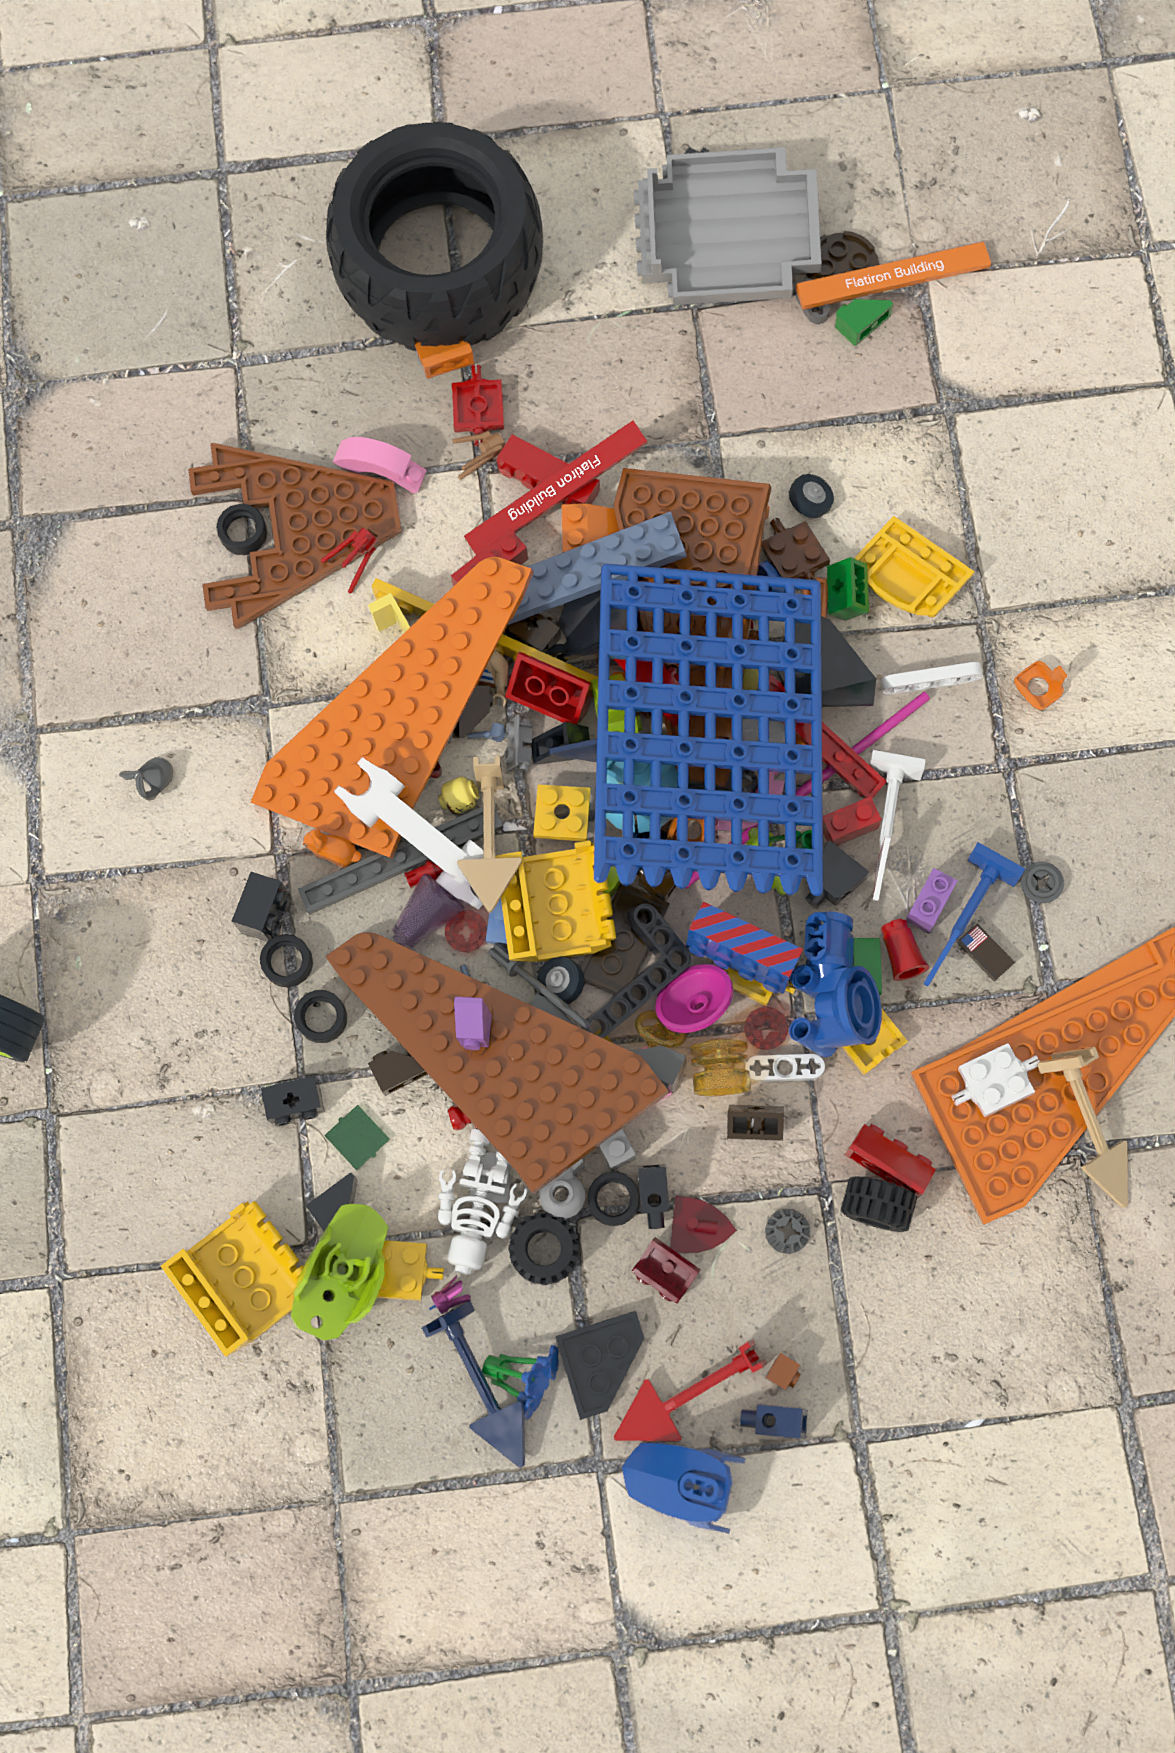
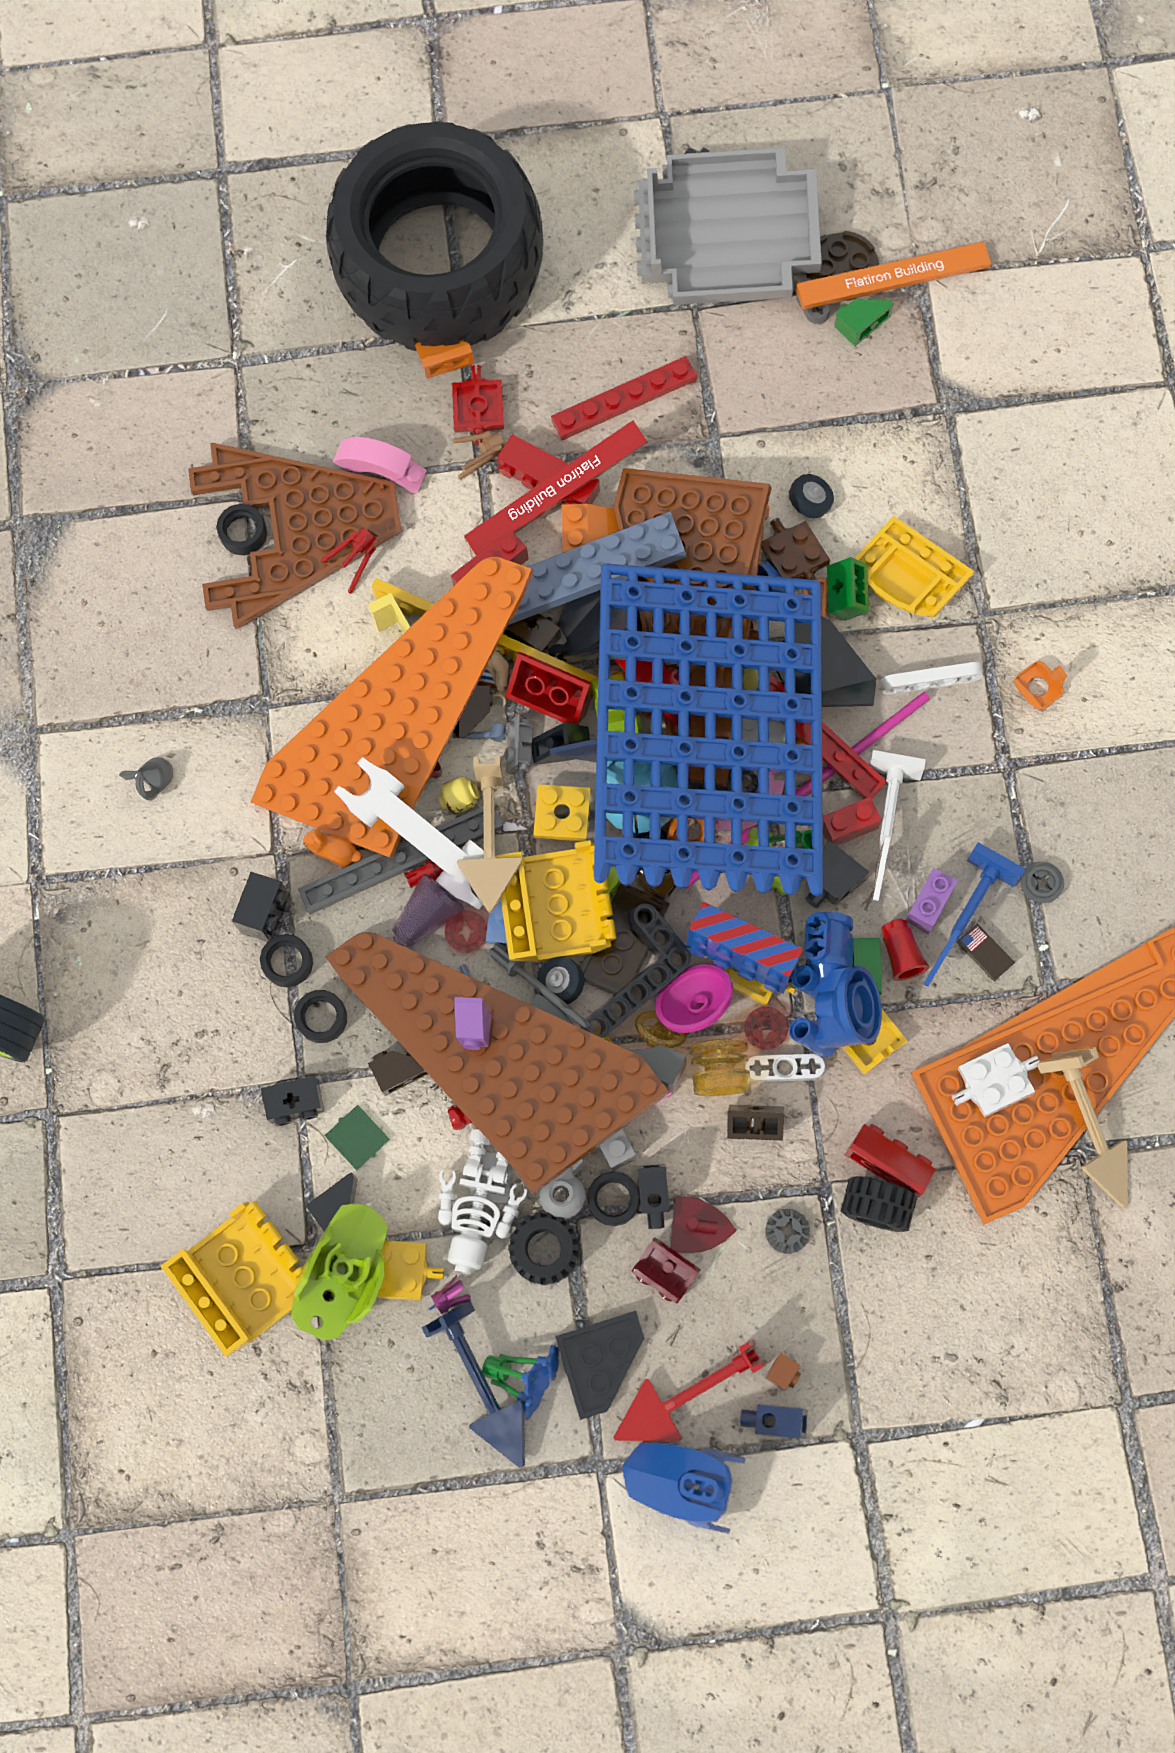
(624, 398): none -> red plate

